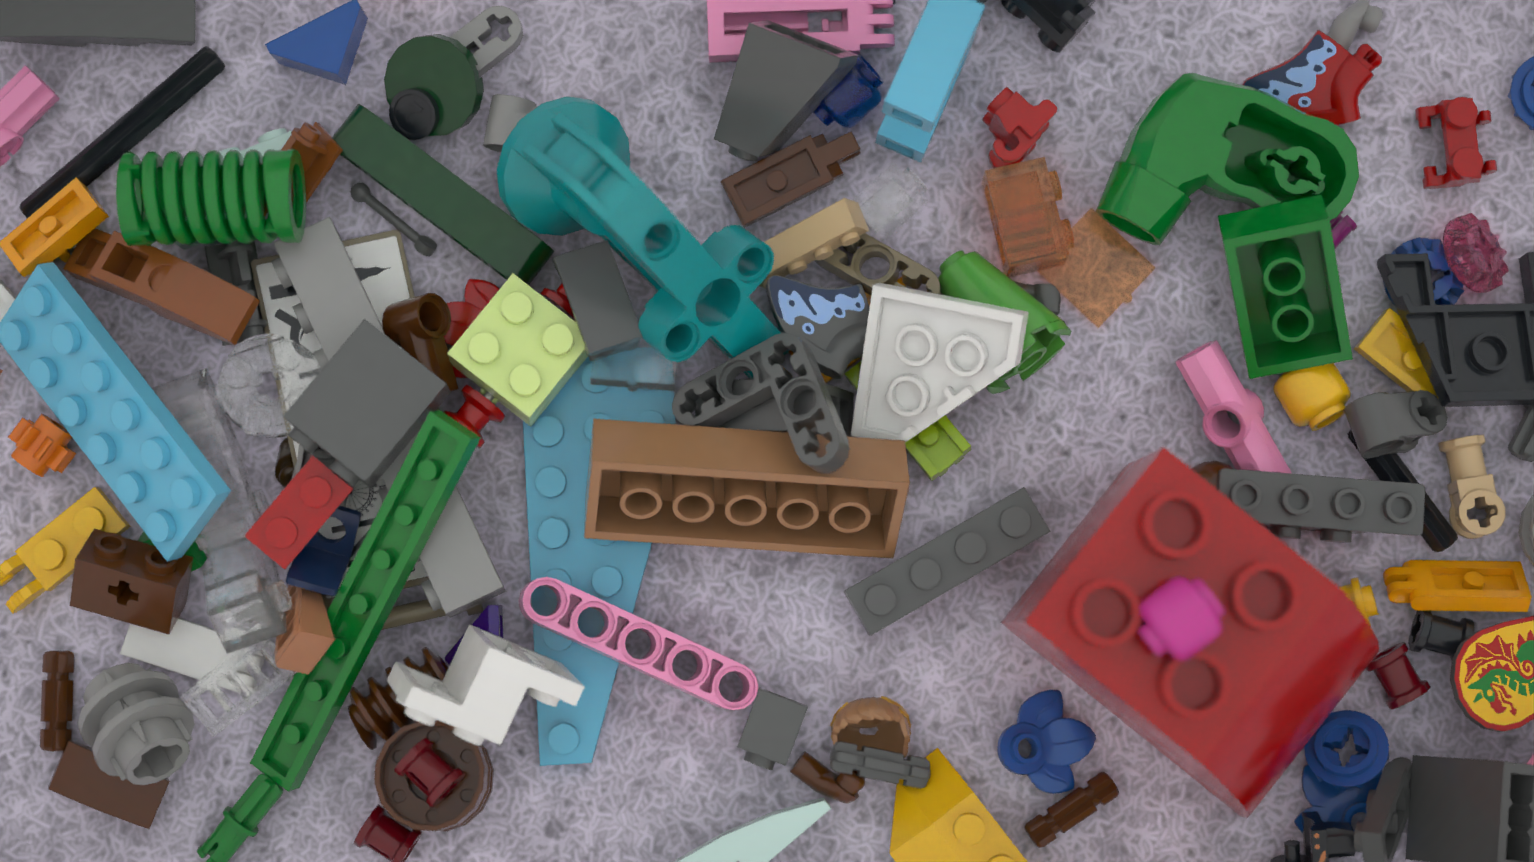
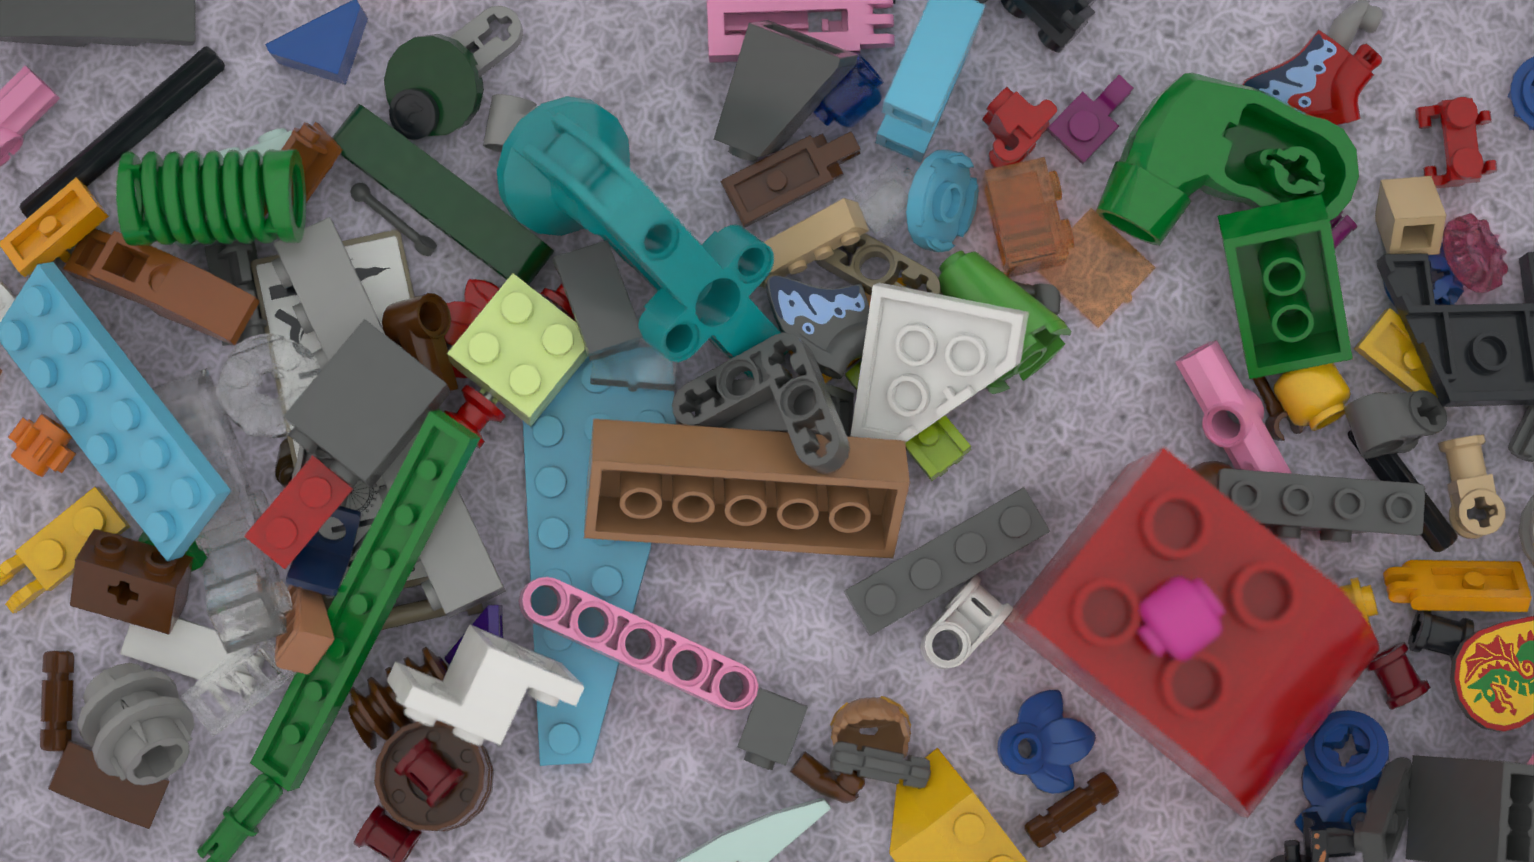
(941, 200): none -> medium azure tile
(965, 622): none -> white piece
(1087, 122): none -> magenta plate
(1274, 410): none -> reddish brown hand
(1410, 216): none -> tan brick

